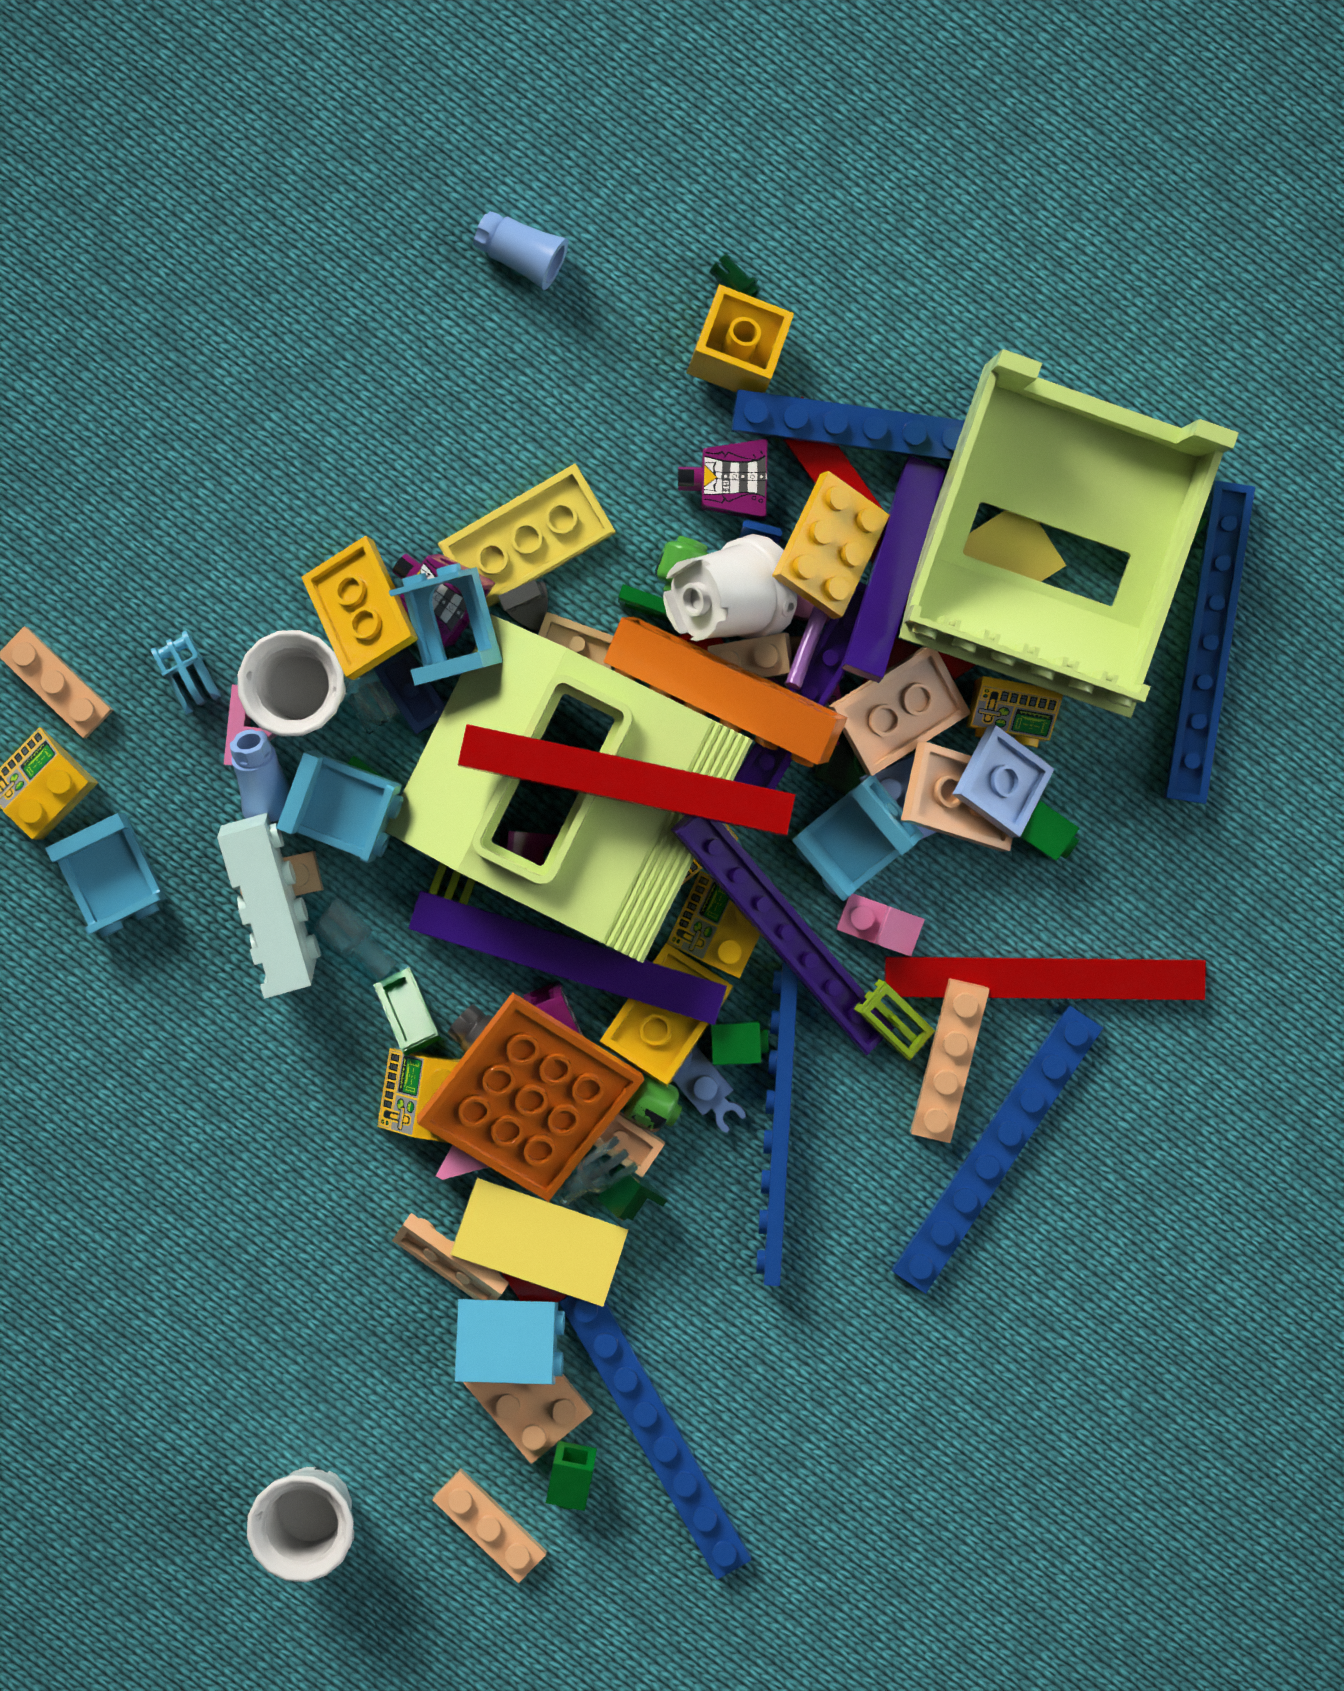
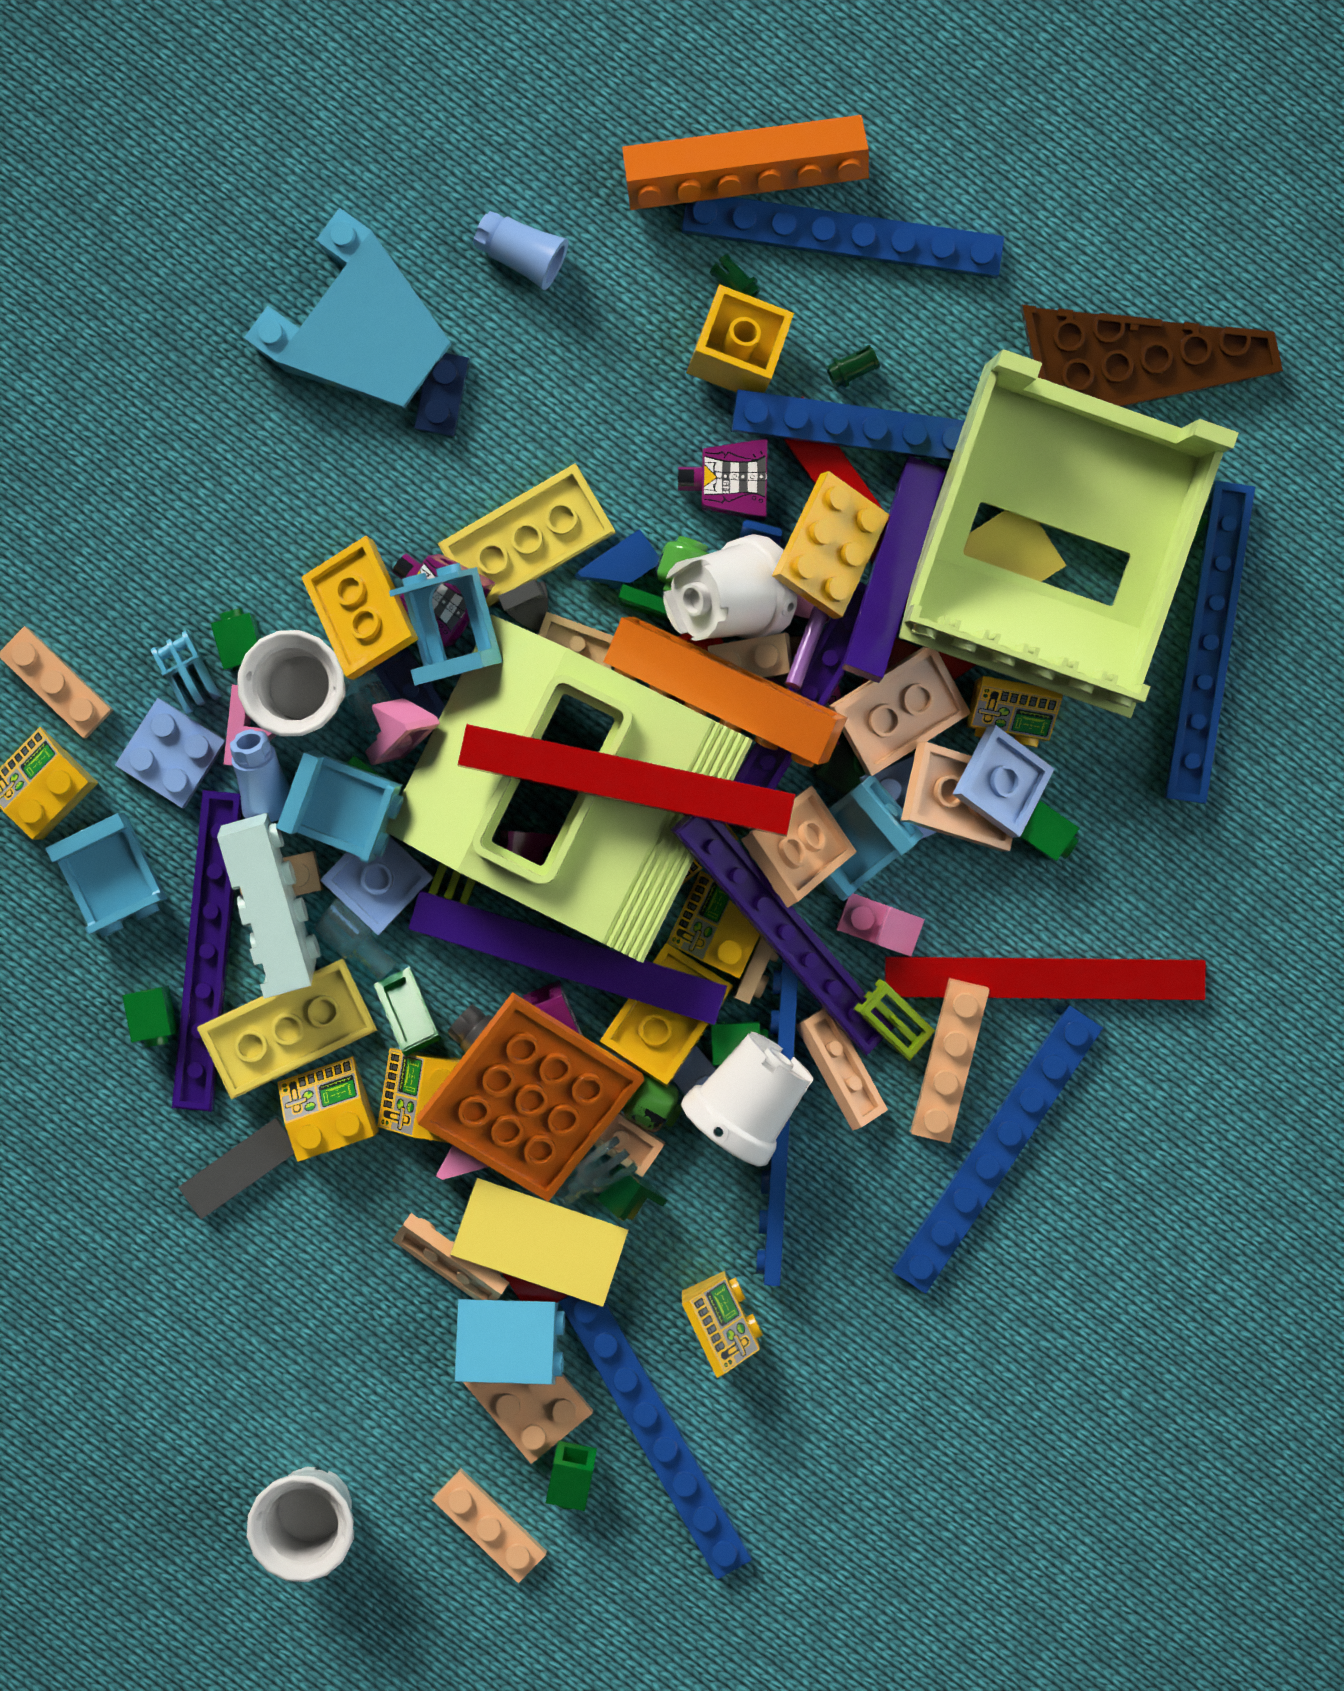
(150, 1016): none -> green brick
(171, 753): none -> light blue plate
(206, 955): none -> dark purple tile
(235, 637): none -> green brick
(238, 1168): none -> dark grey tile
(286, 1030): none -> light yellow tile
(326, 1109): none -> yellow slope
(366, 329): none -> medium azure wedge
(378, 888): none -> light blue plate
(402, 729): none -> bright pink slope
(443, 396): none -> dark blue plate
(622, 563): none -> blue slope
(721, 1322): none -> slope
(746, 162): none -> orange brick
(749, 1099): none -> white piece
(753, 980): none -> tan plate
(808, 852): none -> light nougat plate
(841, 1069): none -> light nougat plate
(846, 235): none -> blue plate
(852, 366): none -> dark green pin
(1143, 358): none -> reddish brown wing

